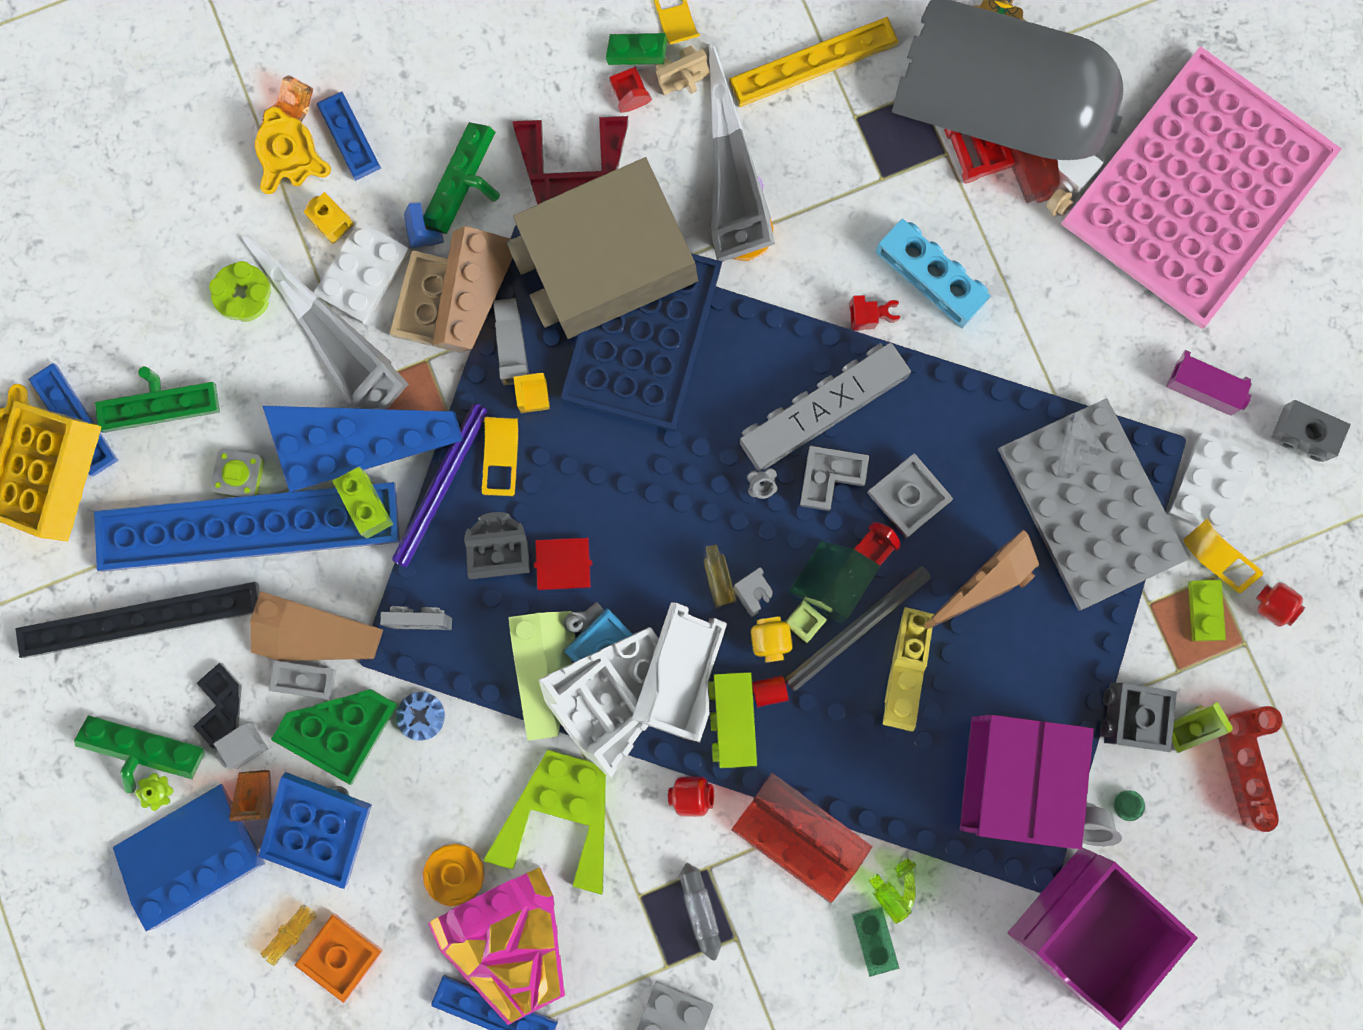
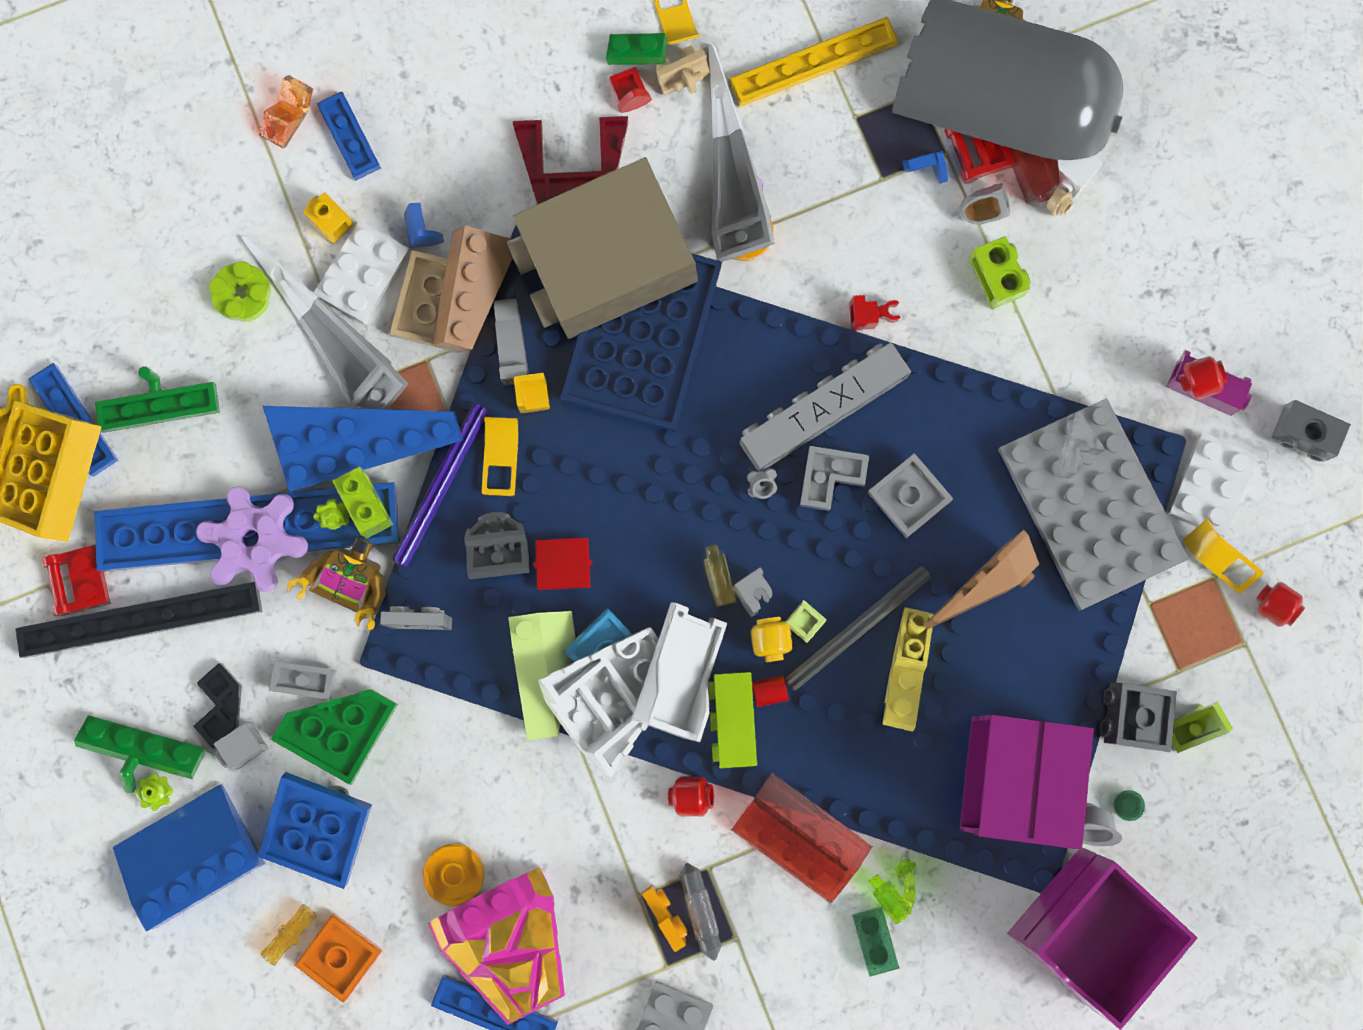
(87, 583): none -> red plate
(237, 473): piece -> none
(252, 796): clear orange slope -> none
(261, 557): none -> lavender plate
(286, 150): yellow tile -> none
(299, 633): medium nougat wedge -> none
(332, 514): none -> lime plant
(346, 579): none -> torso
(435, 716): medium blue gear -> none
(459, 177): green plate -> none
(567, 790): lime wing -> none
(581, 620): light grey arm -> none
(671, 927): none -> light orange plate
(835, 580): clear green slope -> none
(878, 543): red tile -> none
(933, 159): none -> blue tile
(936, 289): medium azure brick -> none
(986, 205): none -> rock
(991, 274): none -> lime brick
(1201, 187): bright pink plate -> none
(1203, 377): none -> red head
(1206, 610): lime plate -> none
(1254, 767): clear red beam -> none

